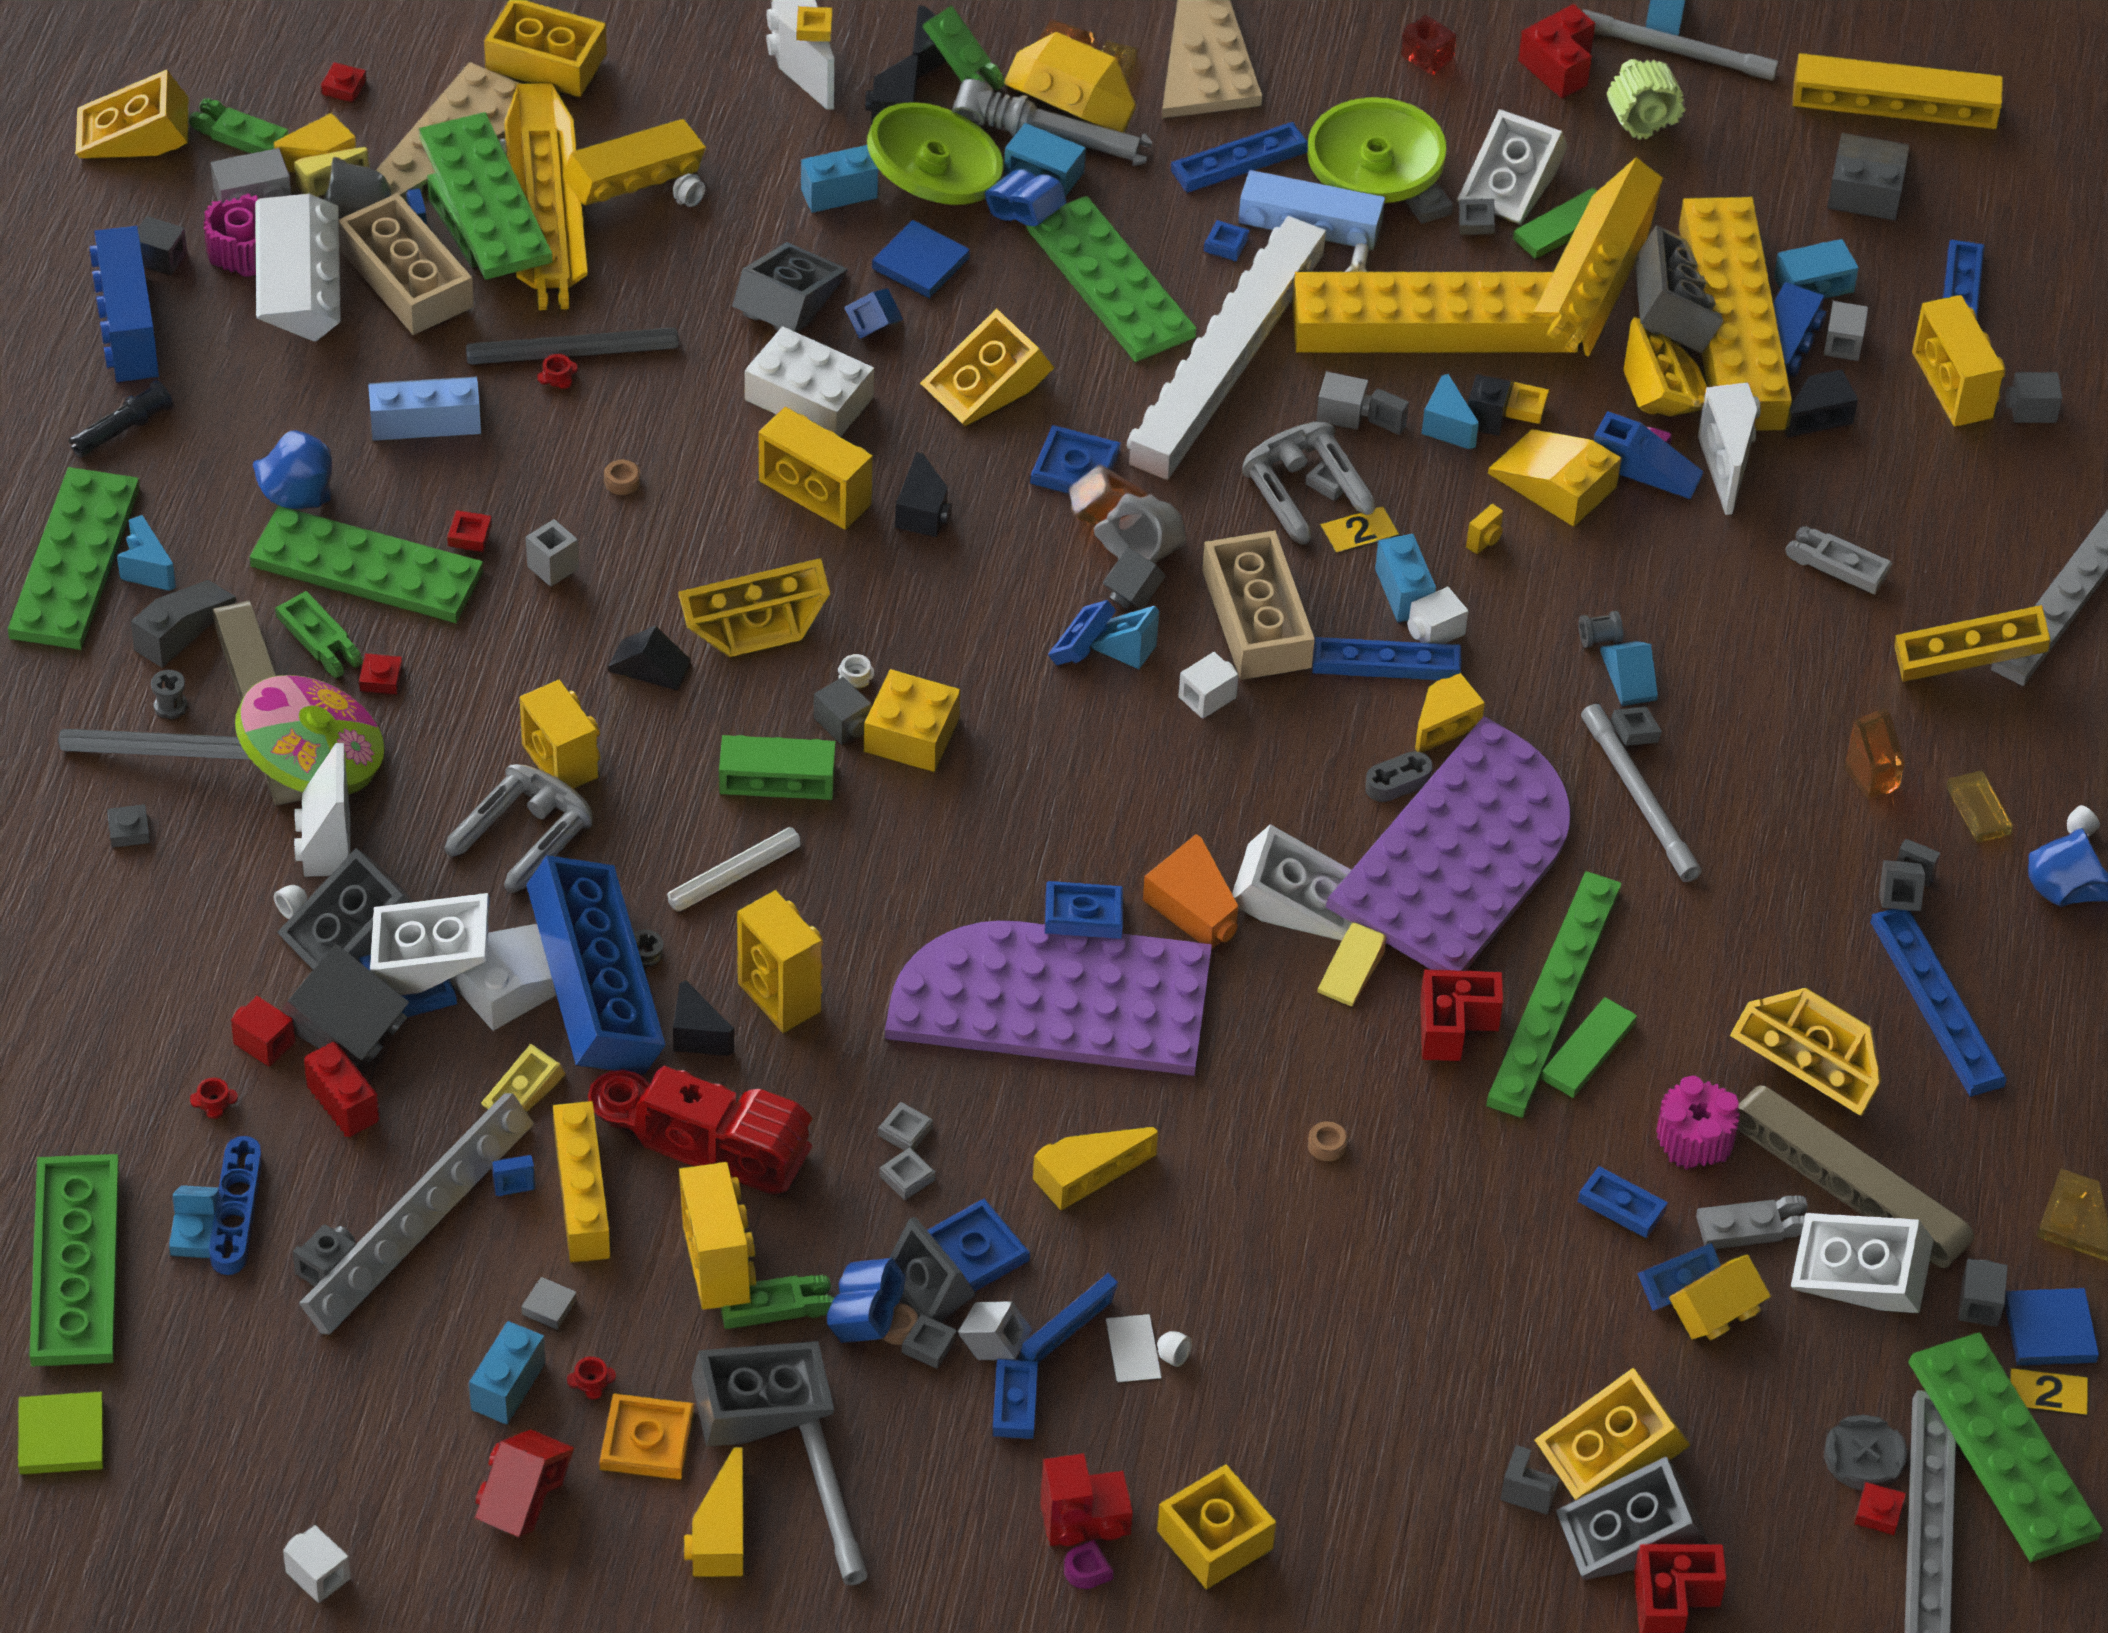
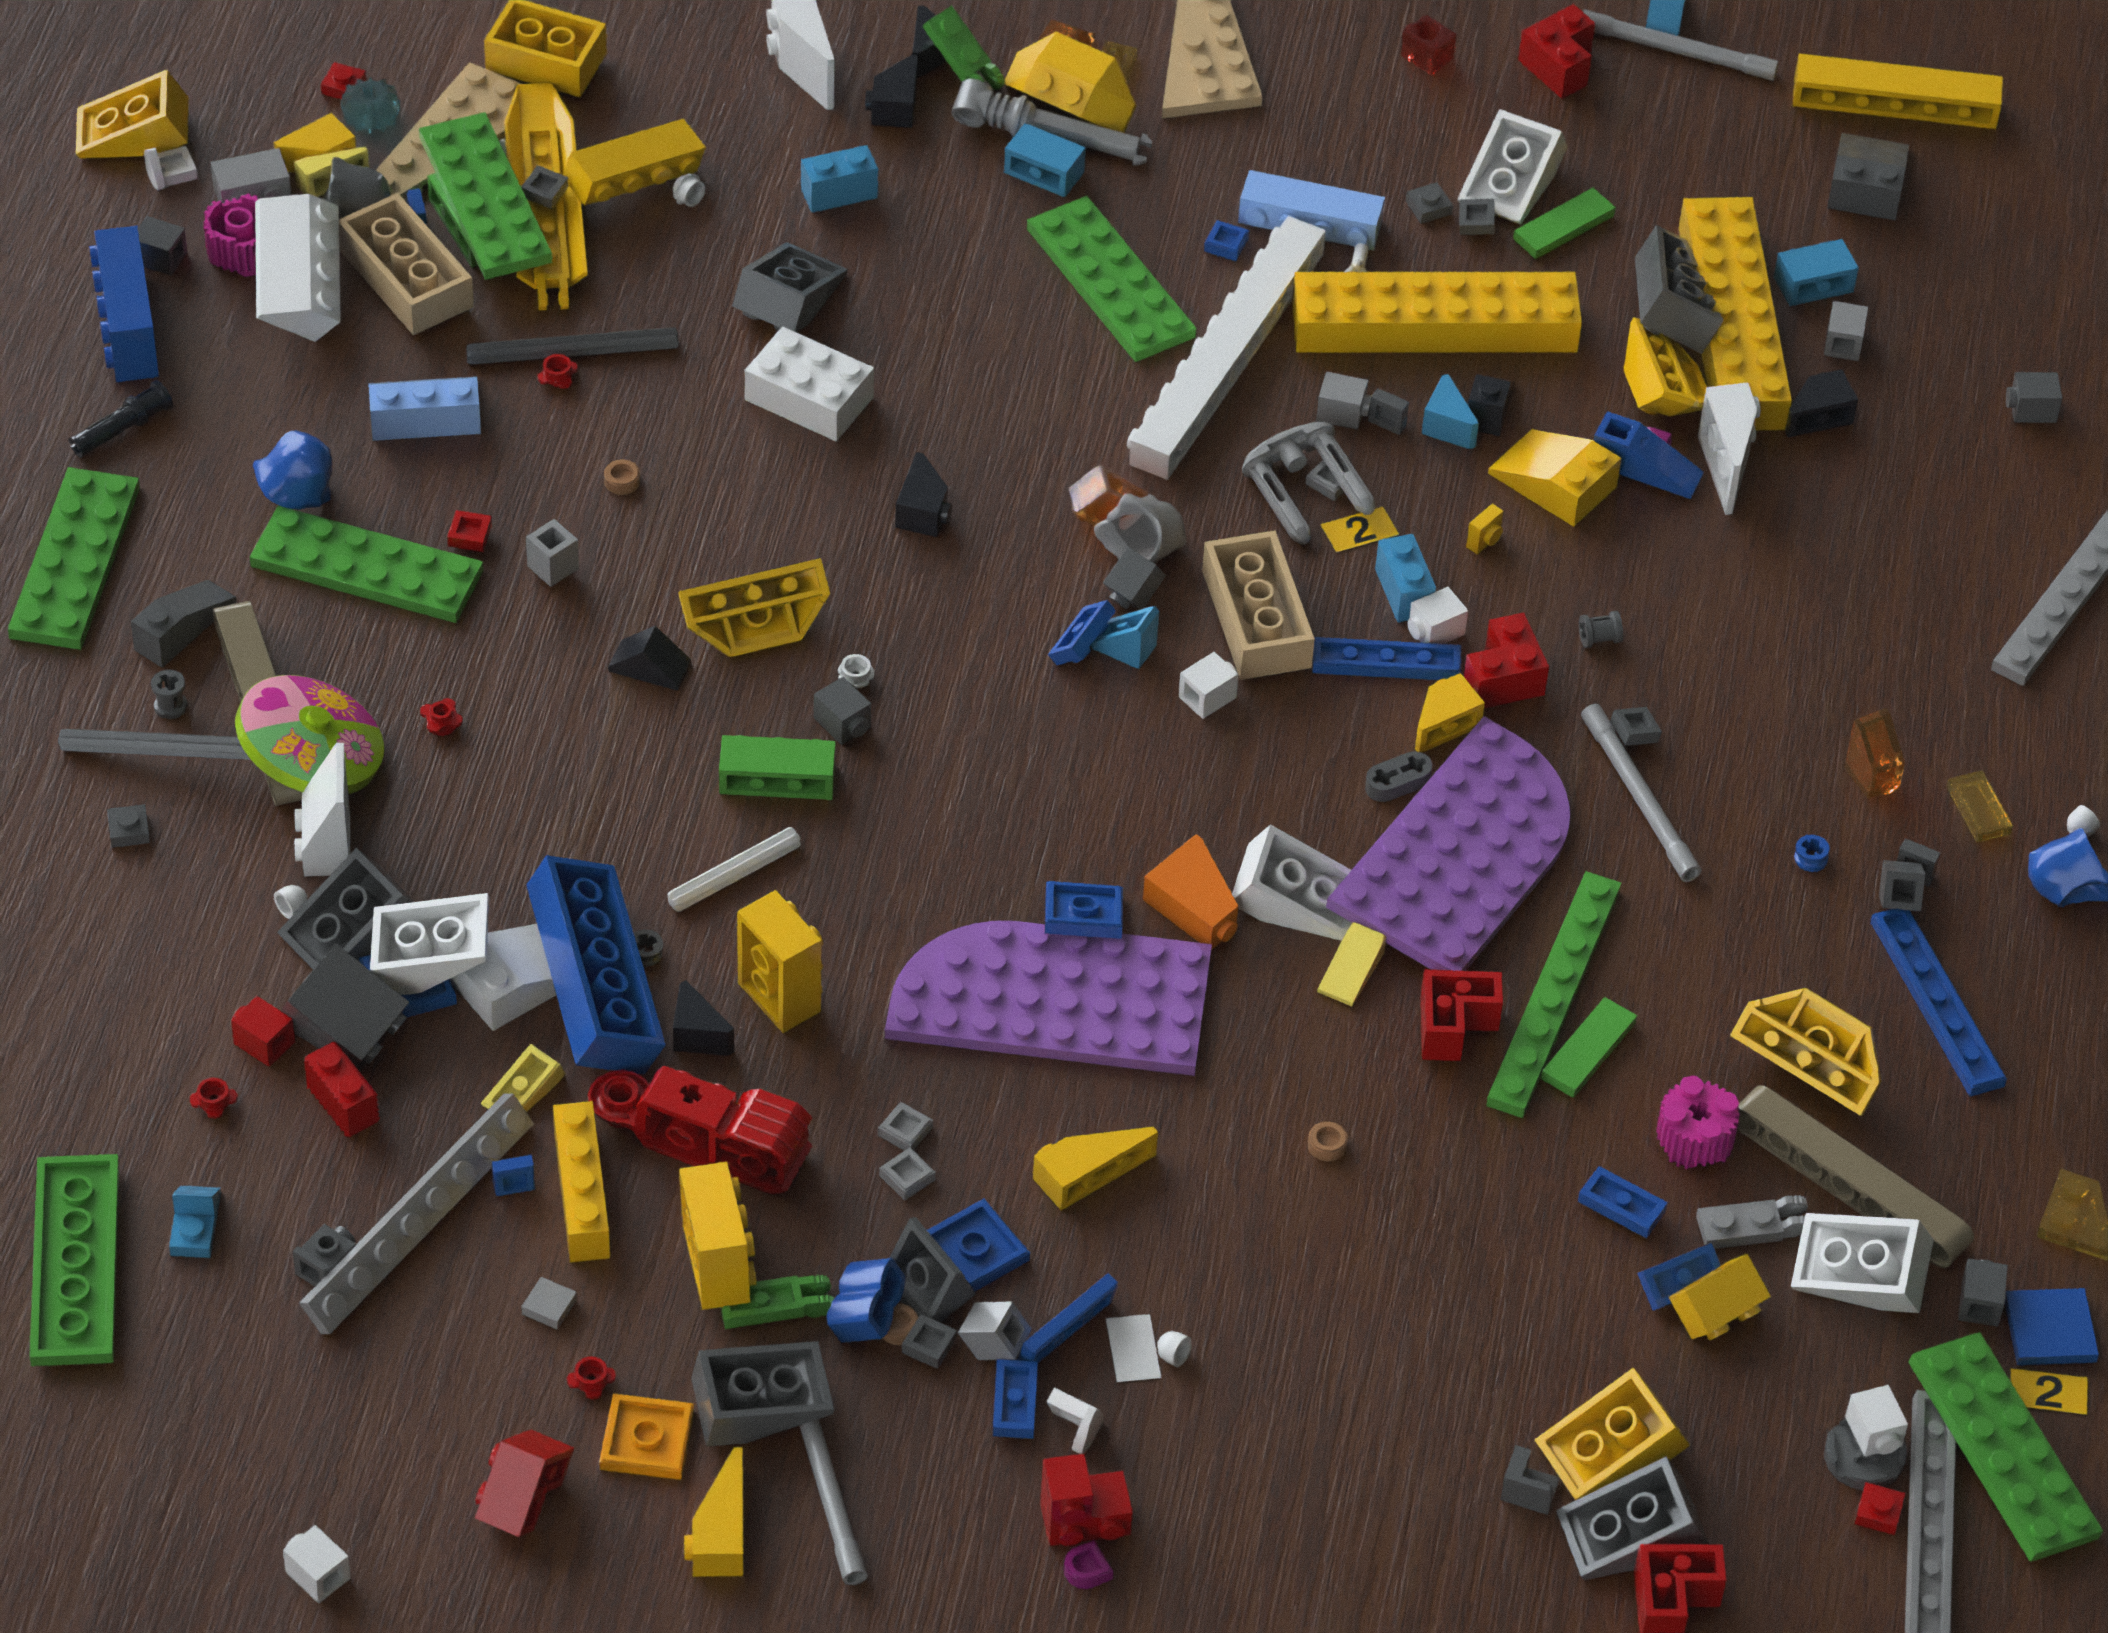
(60, 1433): lime tile -> none
(146, 560): dark azure slope -> none
(169, 167): none -> white tile
(235, 127): bright green hinge -> none
(239, 1205): blue beam -> none
(318, 632): bright green hinge -> none
(370, 105): none -> clear light blue gear
(380, 673): red plate -> none
(441, 717): none -> red plate
(507, 1372): dark azure brick -> none
(545, 187): none -> dark grey plate
(546, 794): light grey piece -> none
(560, 734): yellow brick -> none
(814, 24): yellow plate -> none
(815, 468): yellow brick -> none
(873, 312): blue panel -> none
(912, 720): yellow brick -> none
(921, 259): blue tile -> none
(934, 153): lime dish -> none
(987, 370): yellow slope -> none
(1025, 197): blue brick -> none
(1070, 456): blue tile -> none
(1080, 1413): none -> white tile
(1216, 1526): yellow brick -> none
(1239, 157): blue tile -> none
(1377, 148): lime dish -> none
(1511, 664): none -> red brick
(1527, 403): yellow plate -> none
(1600, 256): yellow hinge -> none
(1631, 671): dark azure slope -> none
(1645, 97): yellowish green brick -> none
(1797, 316): blue slope -> none
(1811, 862): none -> blue bush
(1839, 559): light grey hinge -> none
(1876, 1421): none -> white brick
(1958, 360): yellow brick -> none
(1964, 272): blue tile -> none
(1972, 643): yellow brick -> none

